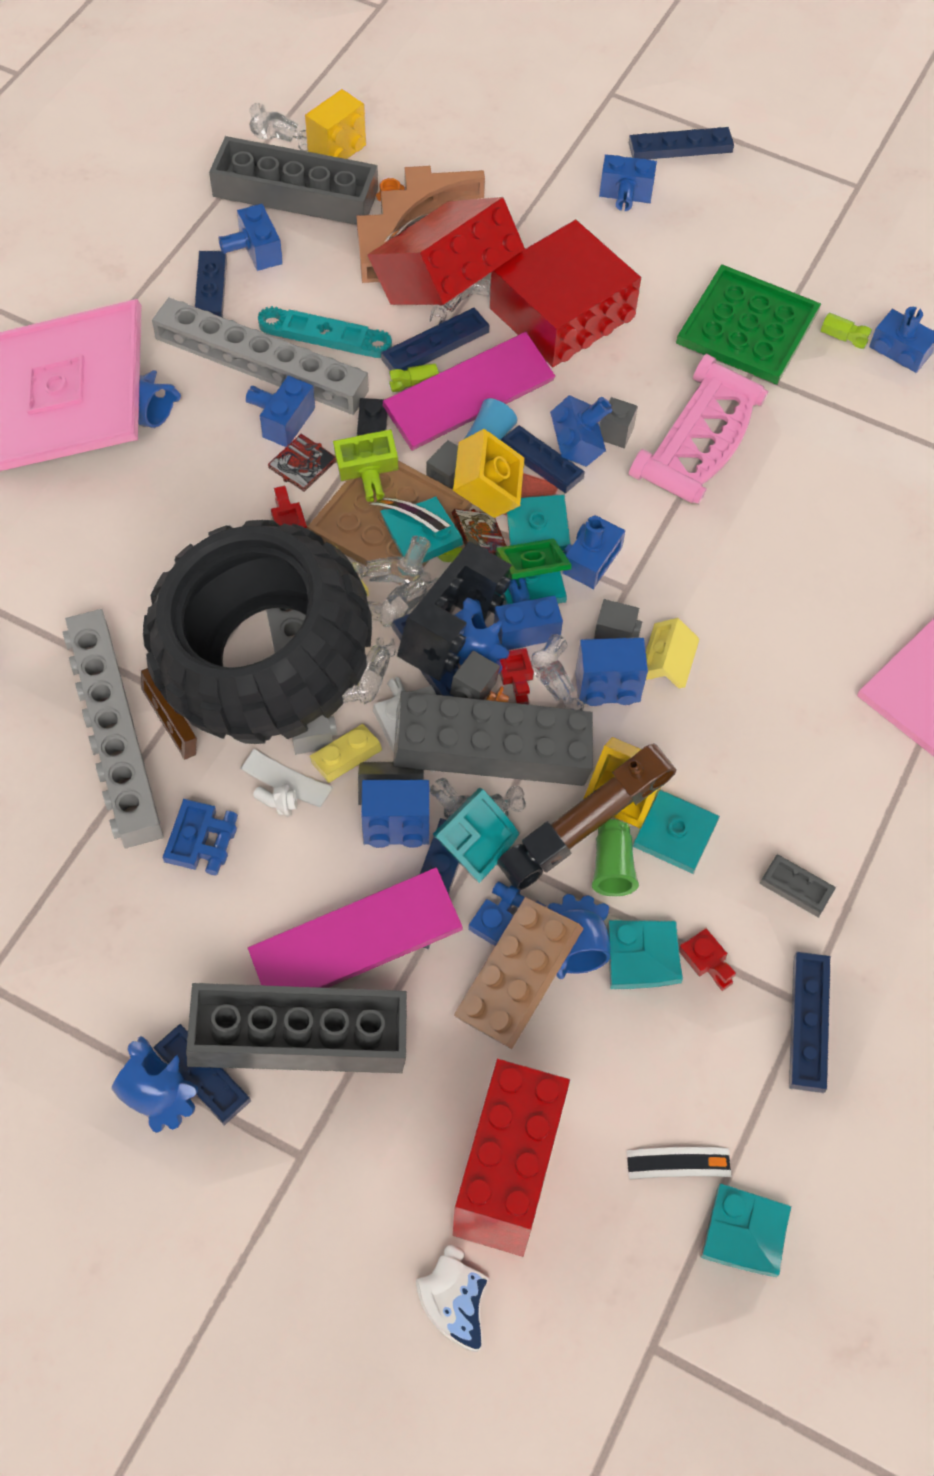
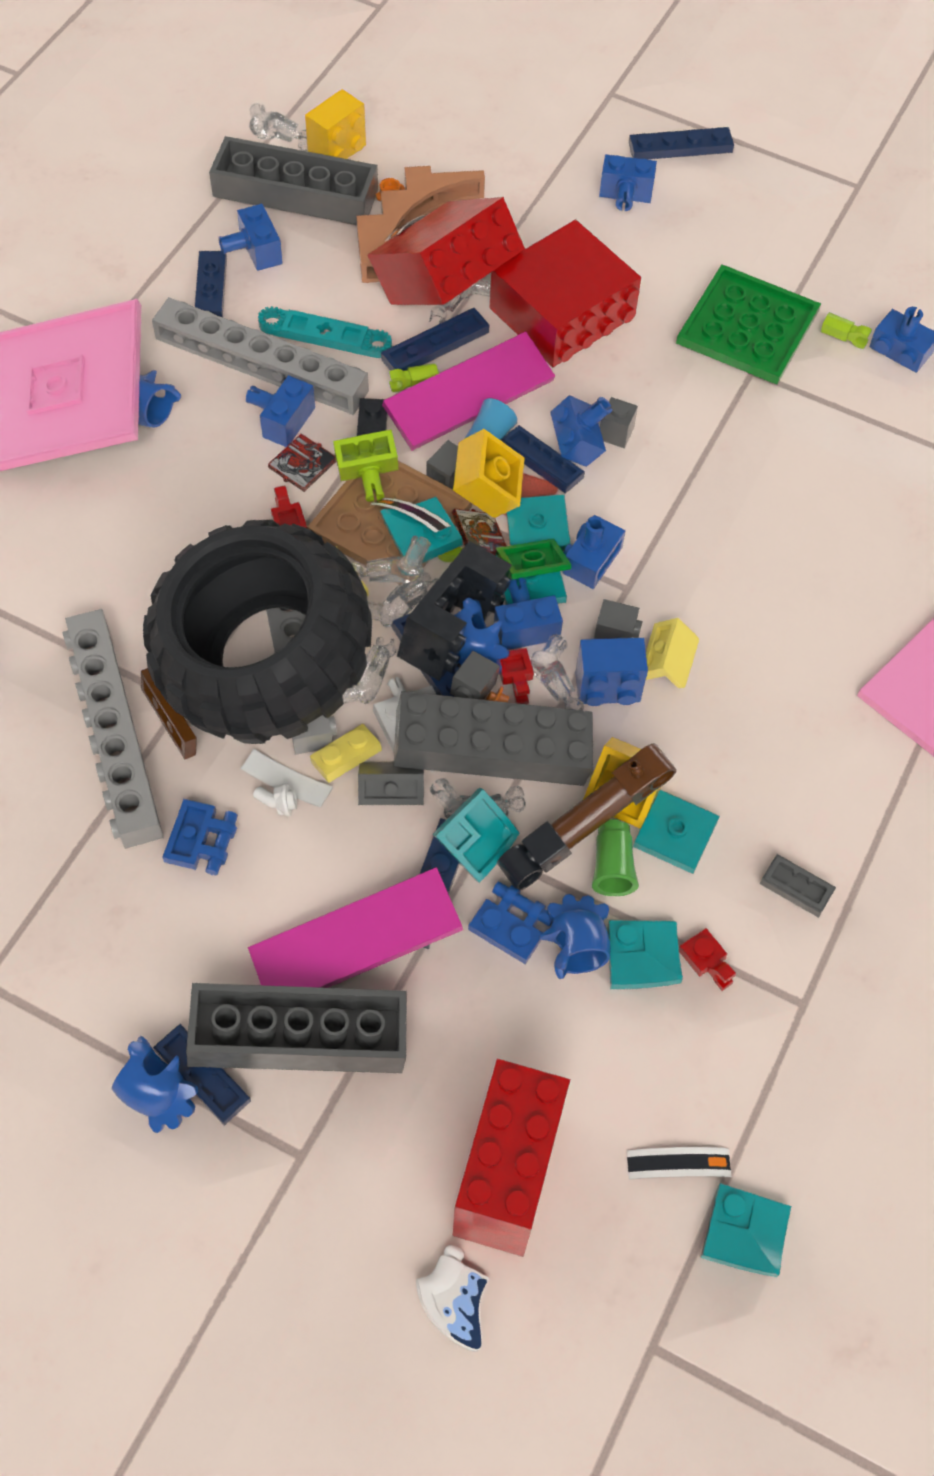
(395, 813): blue brick -> none
(518, 972): medium nougat plate -> none
(716, 384): bright pink piece -> none
(810, 1022): dark blue plate -> none

